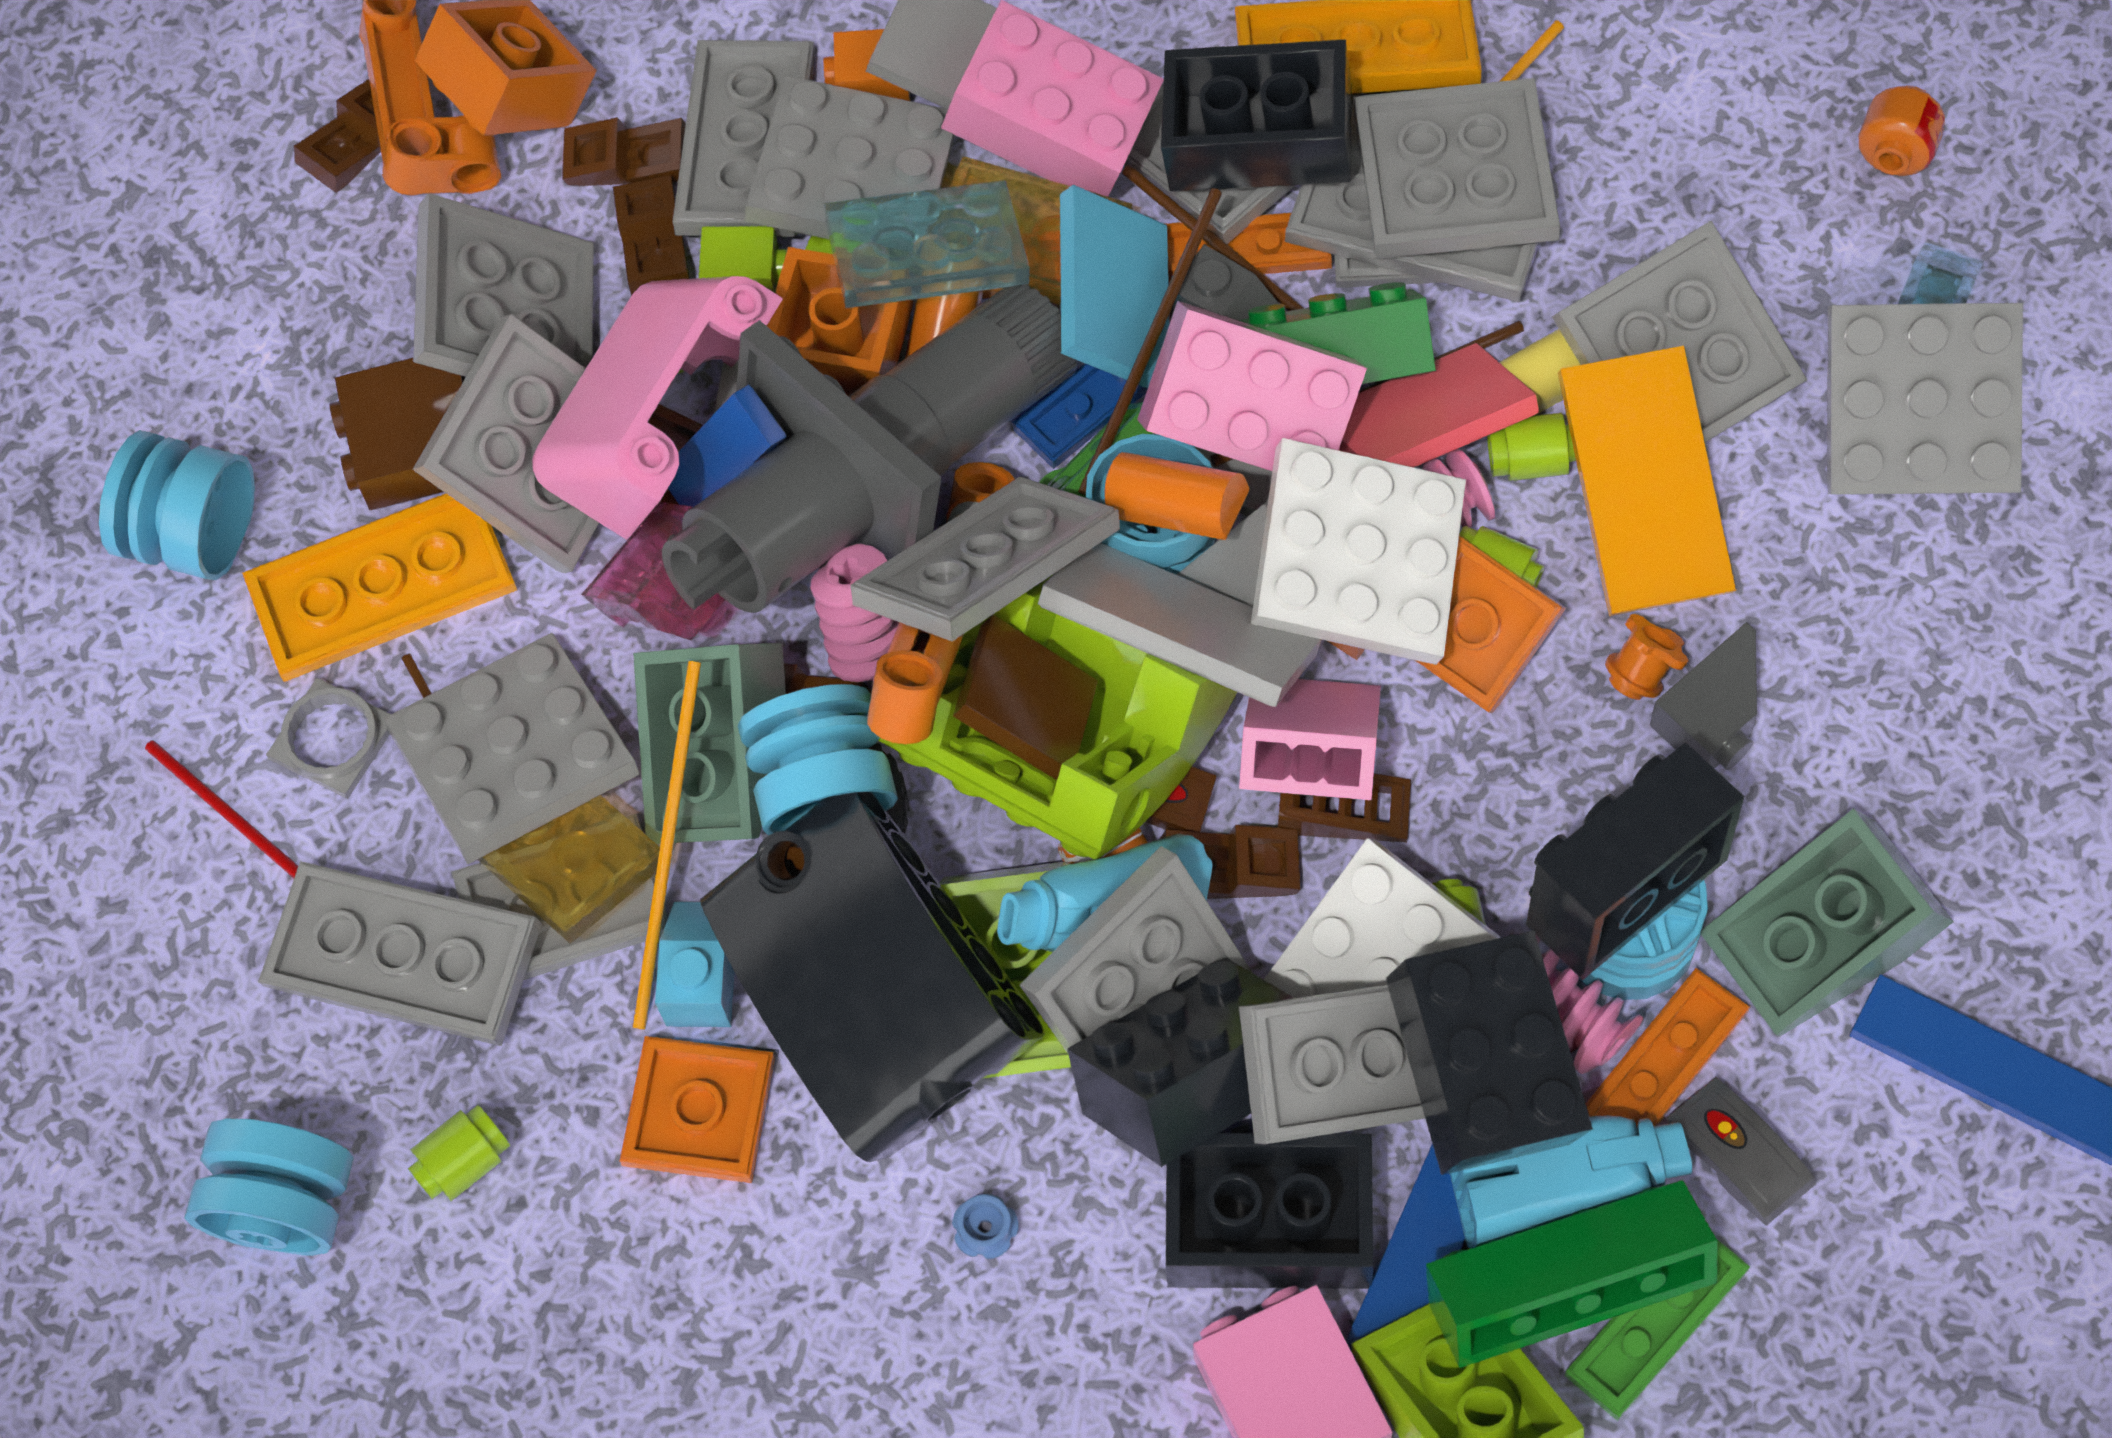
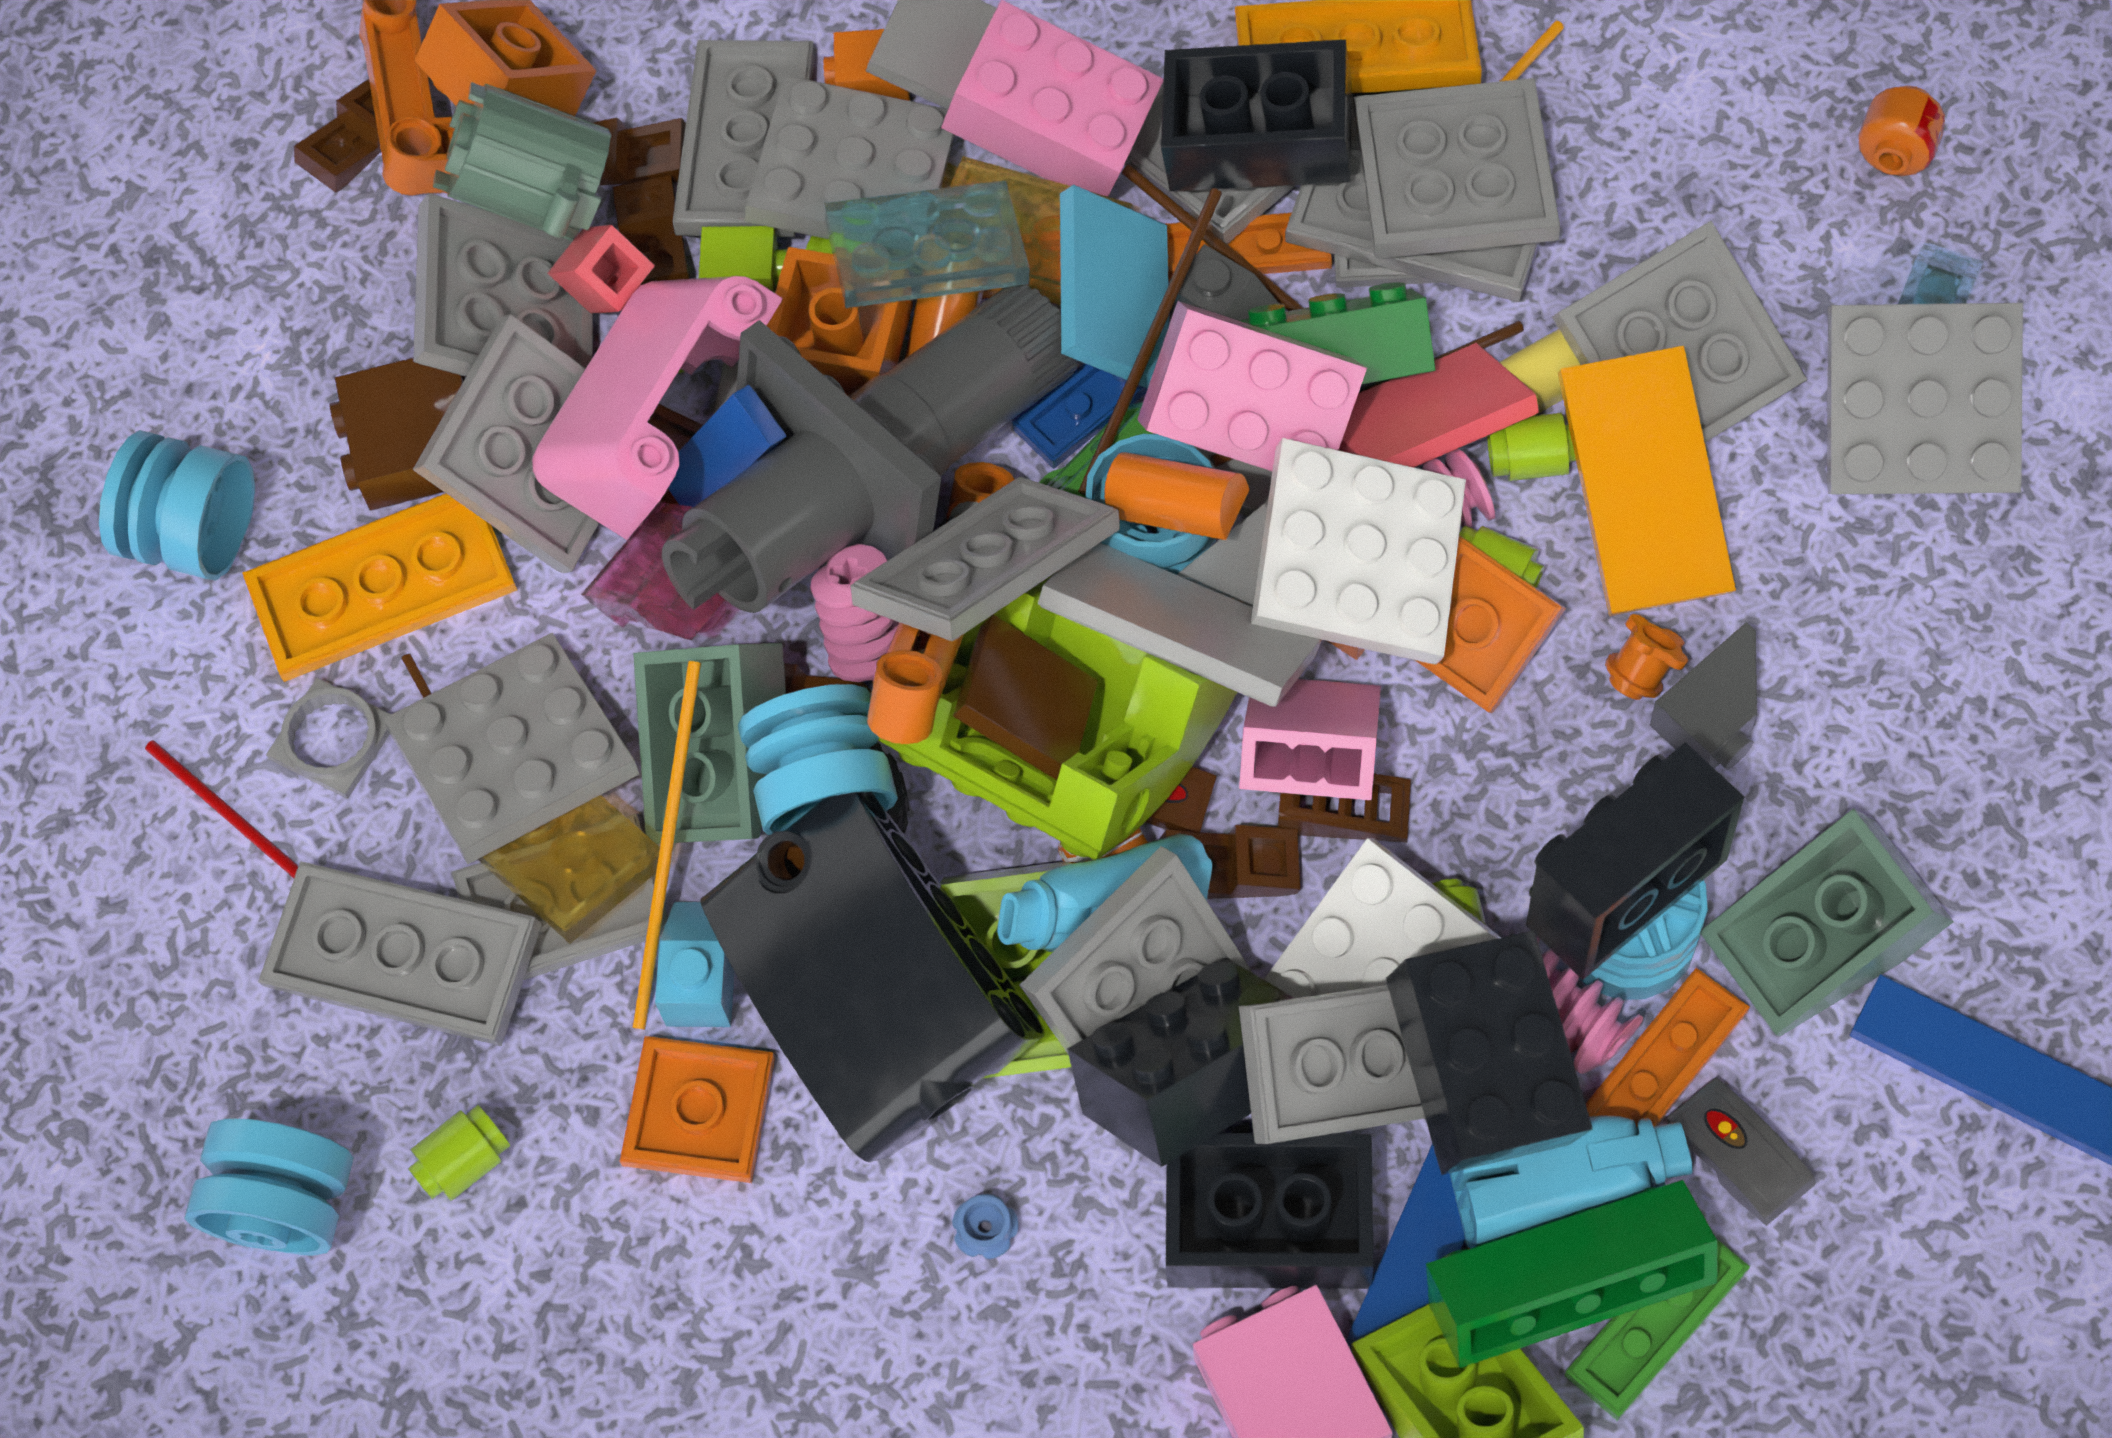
(525, 161): none -> sand green container
(601, 269): none -> coral brick

